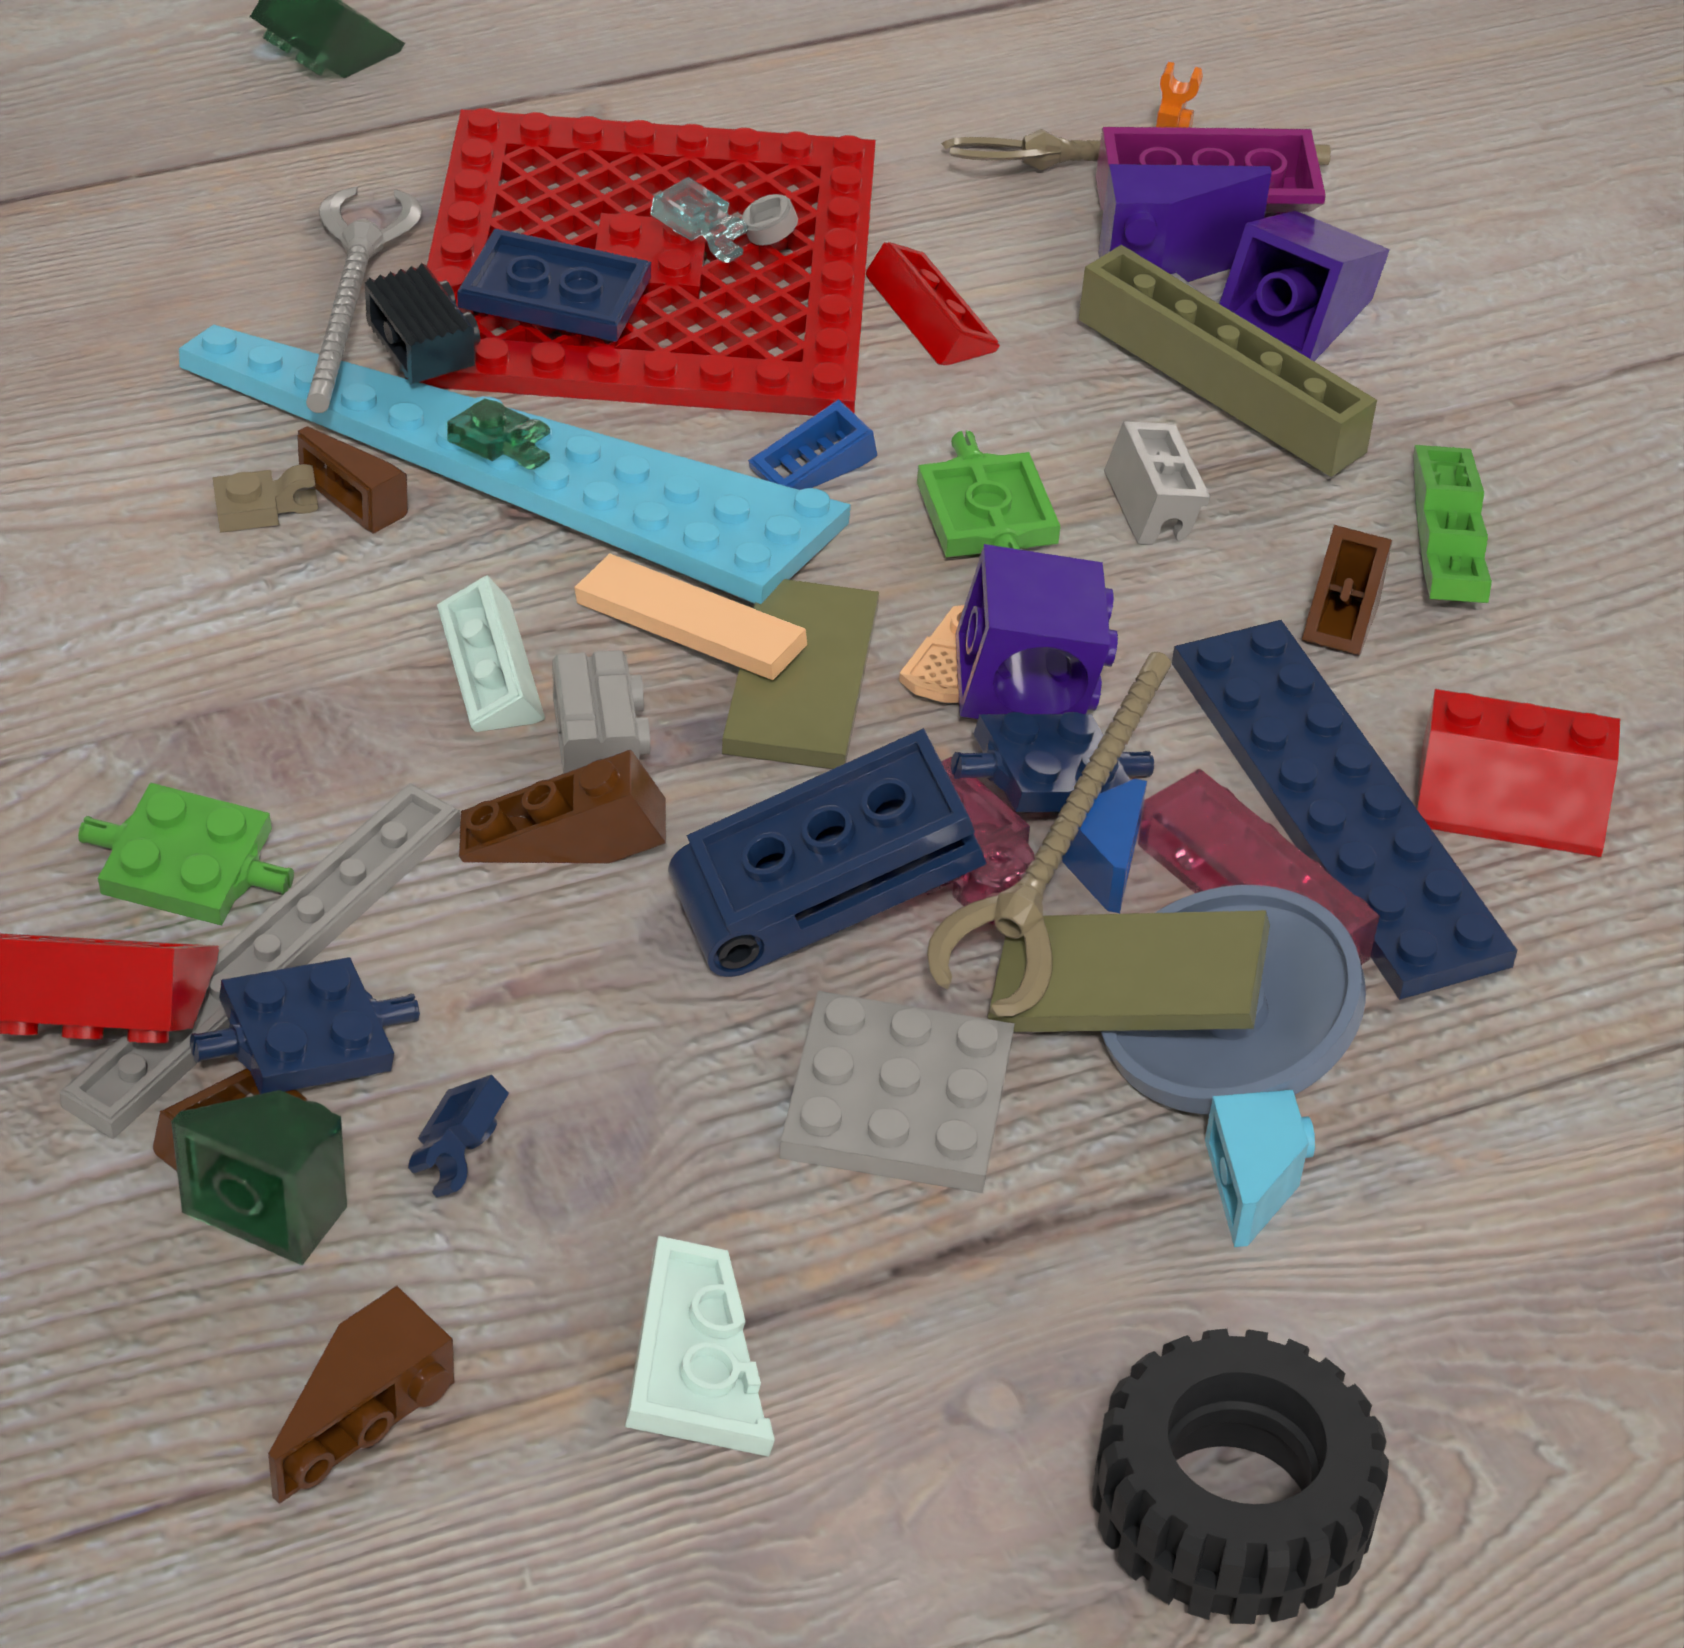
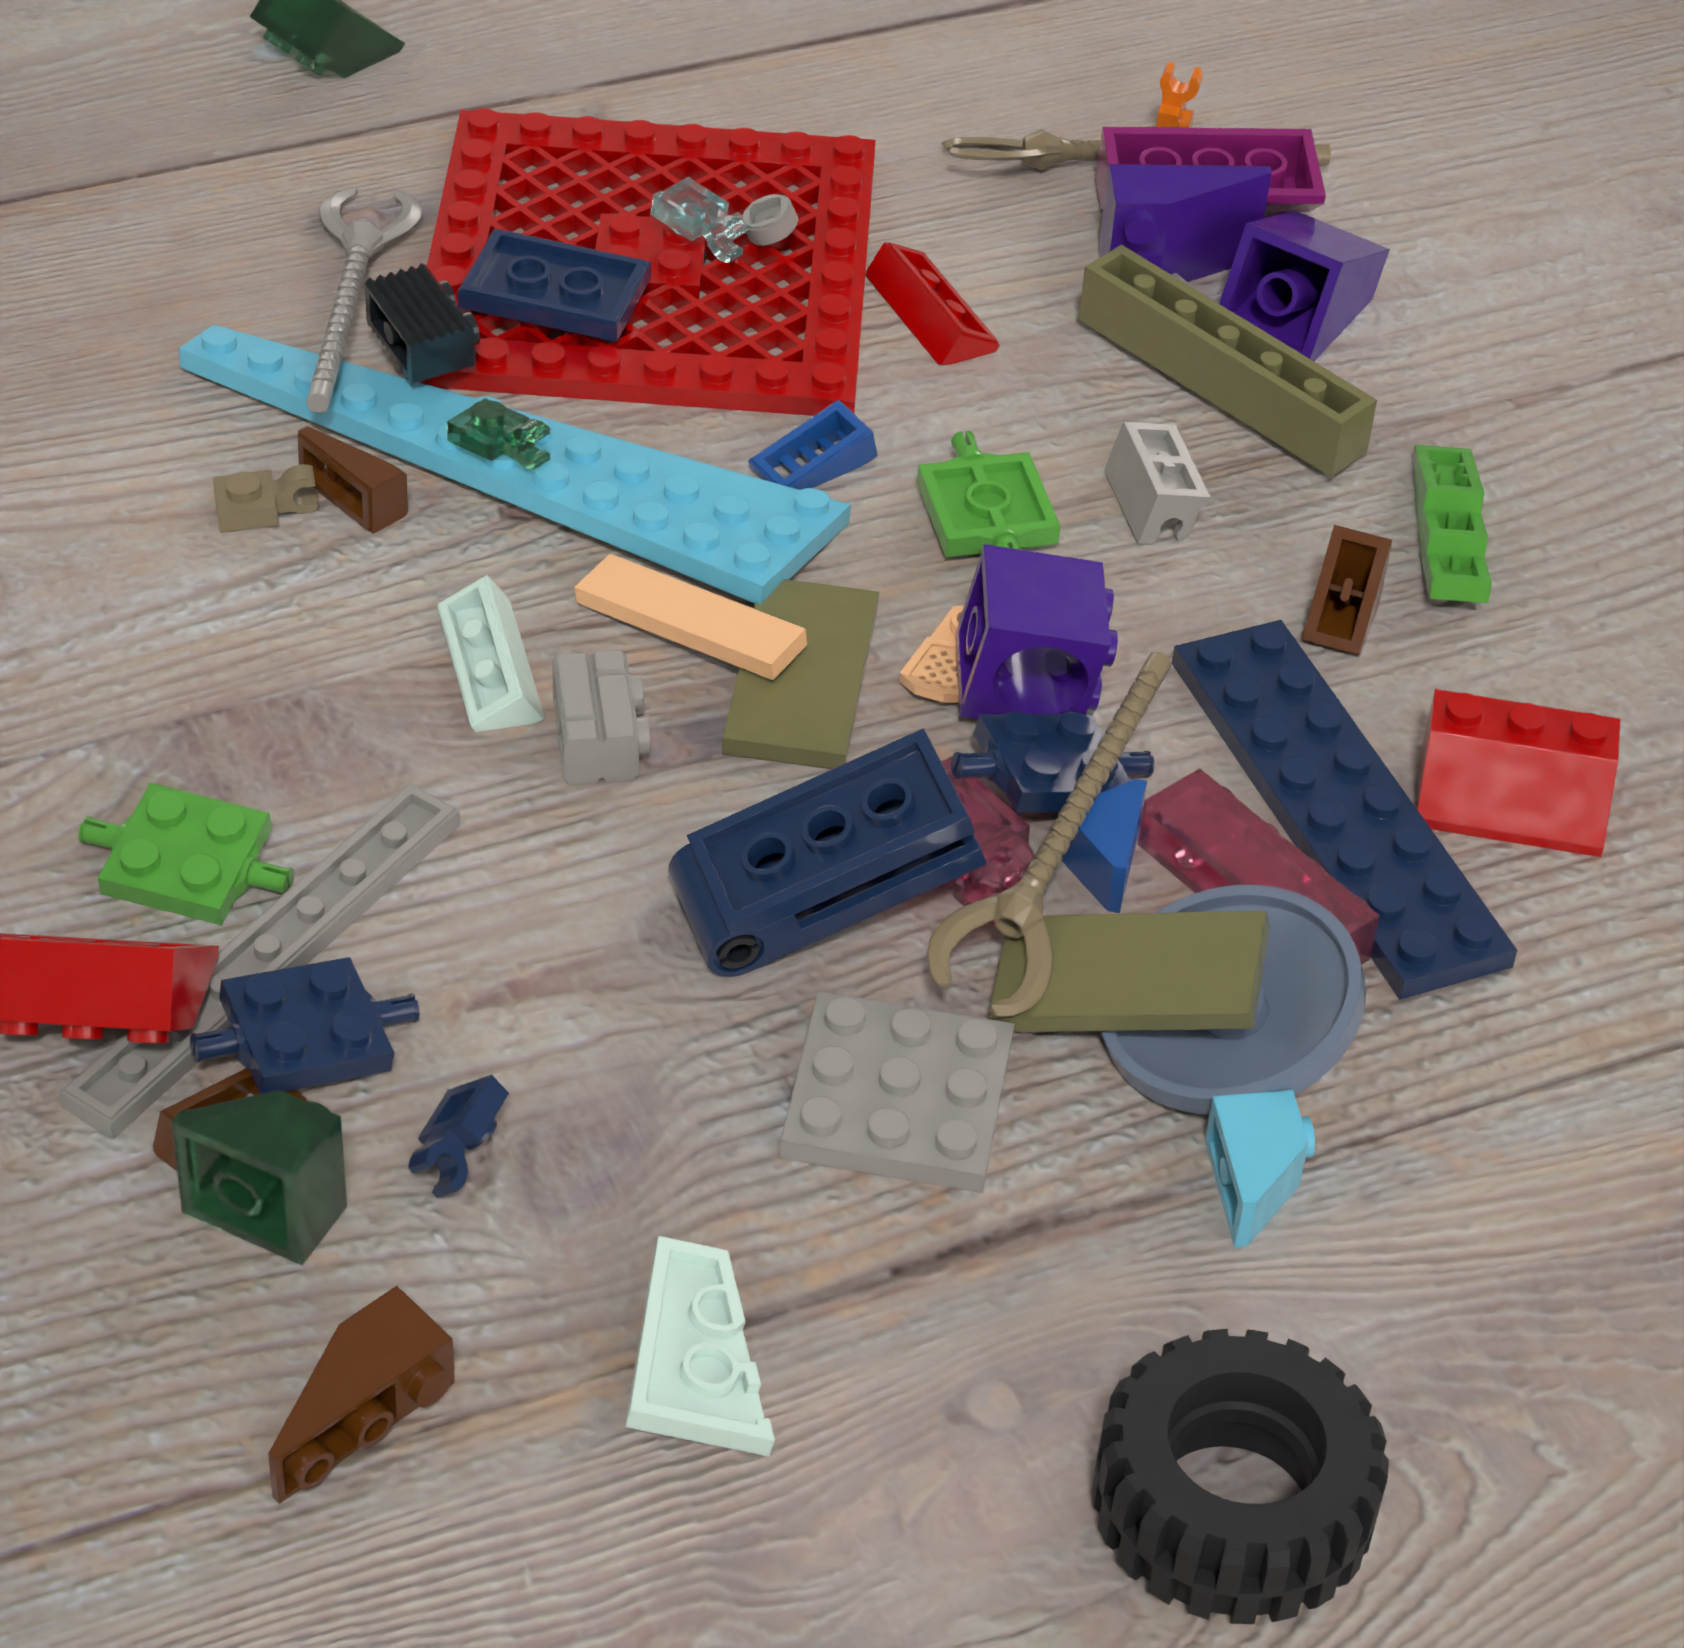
(572, 818): reddish brown slope -> none

